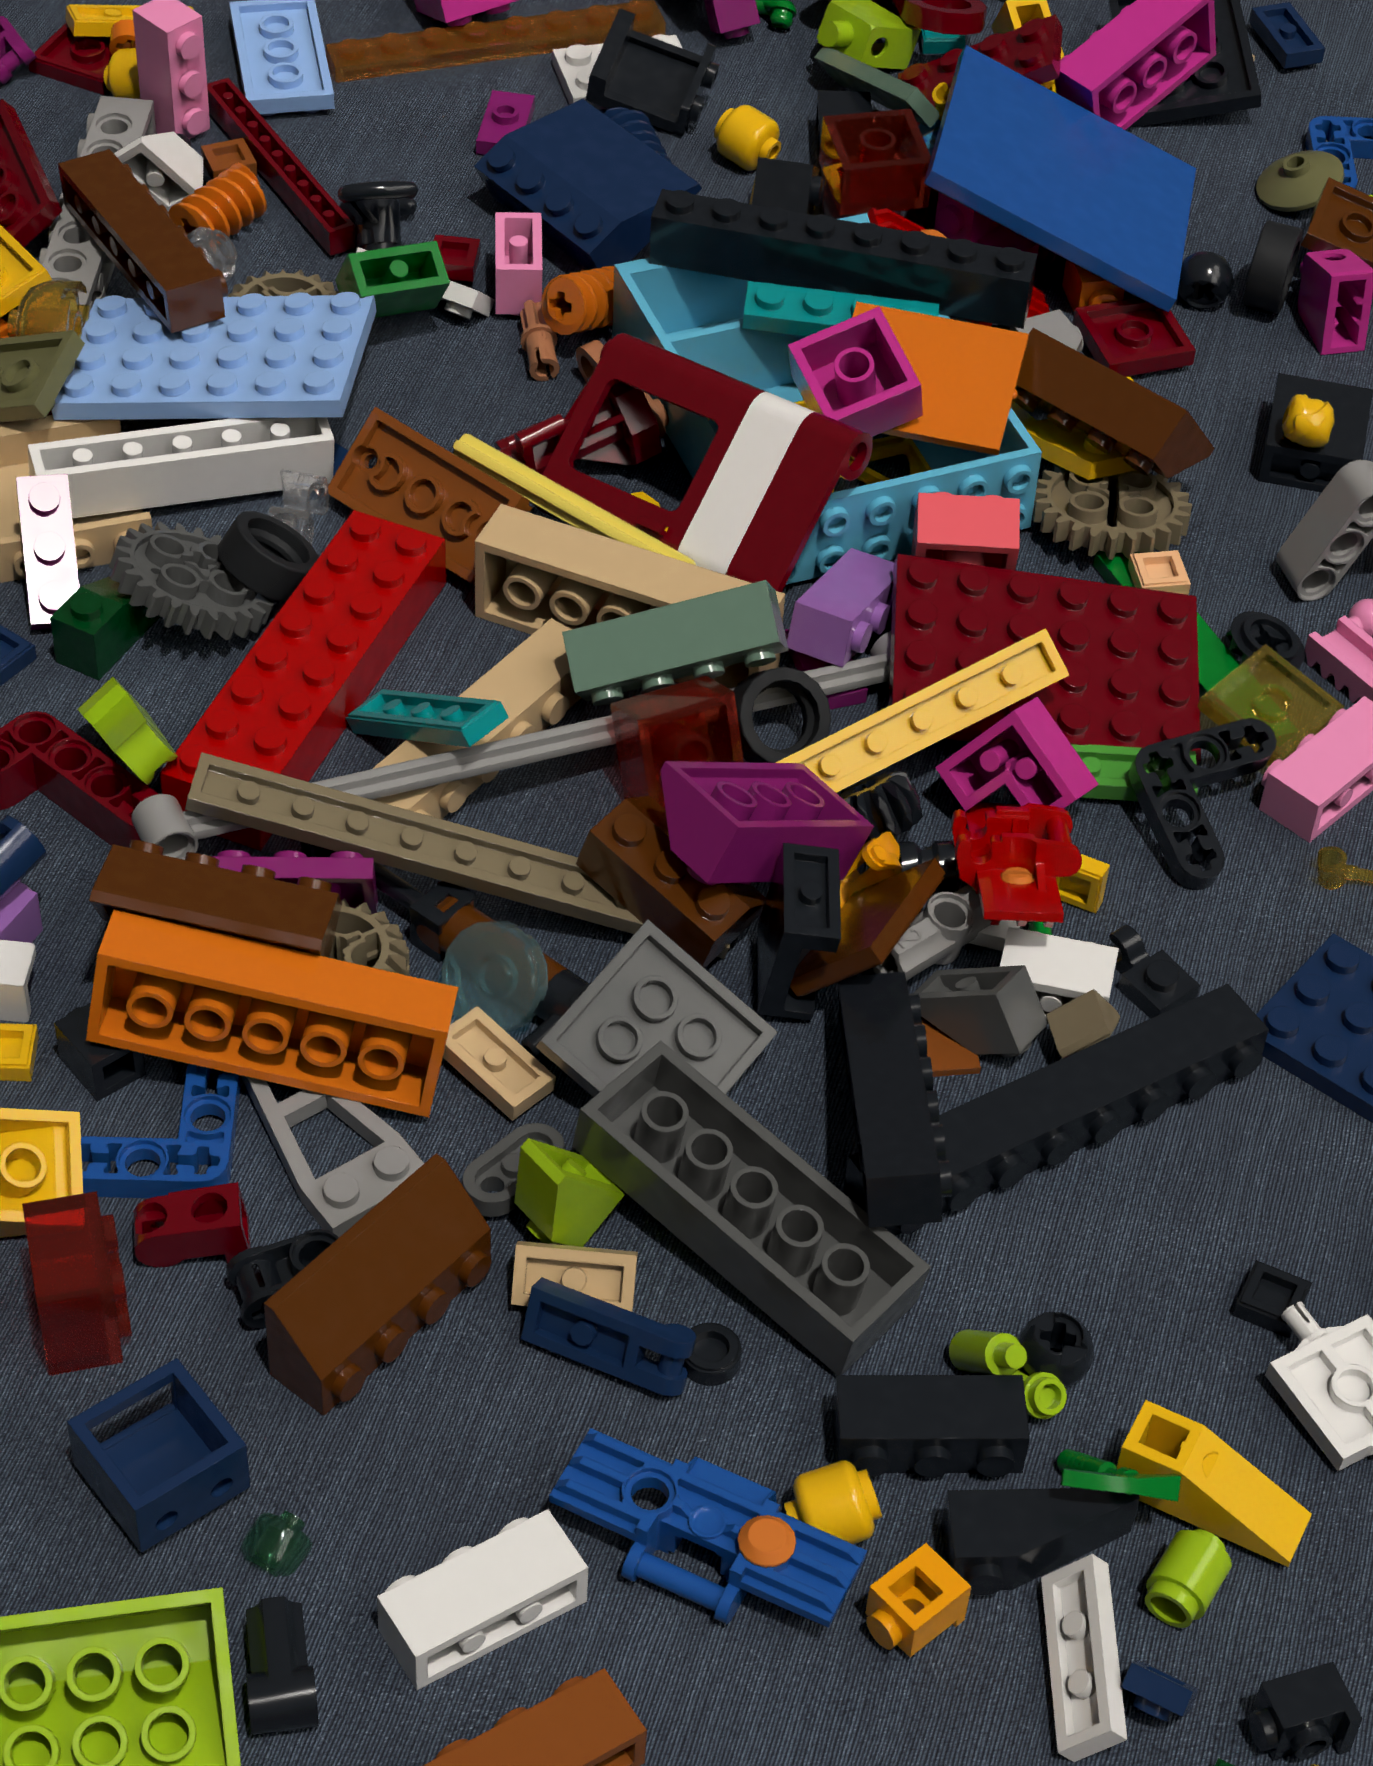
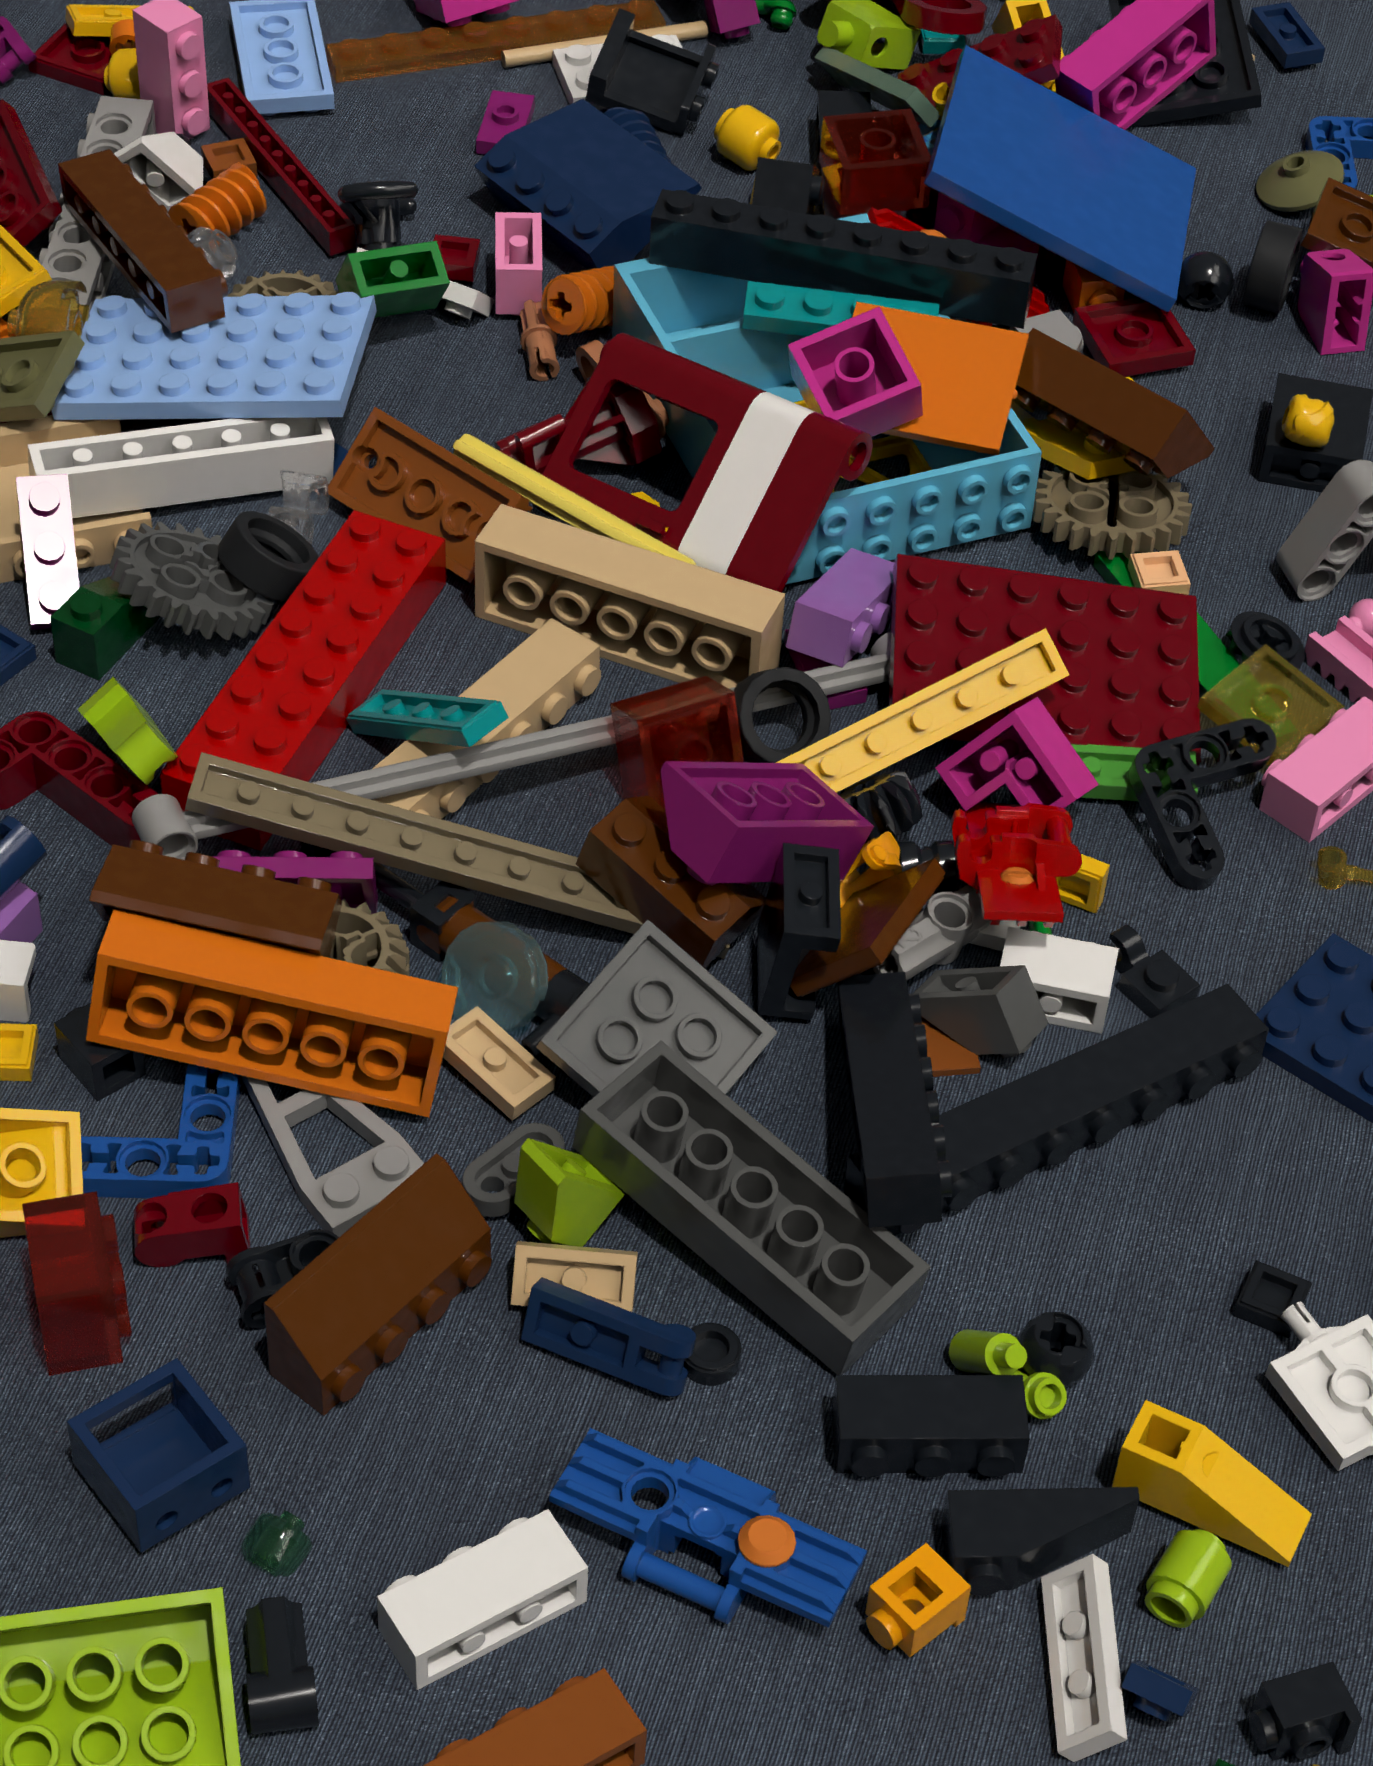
(544, 52): none -> tan piece
(675, 642): sand green brick -> none
(836, 1501): yellow head -> none
(967, 529): coral slope -> none
(1082, 1023): dark tan slope -> none
(1098, 1474): green piece -> none

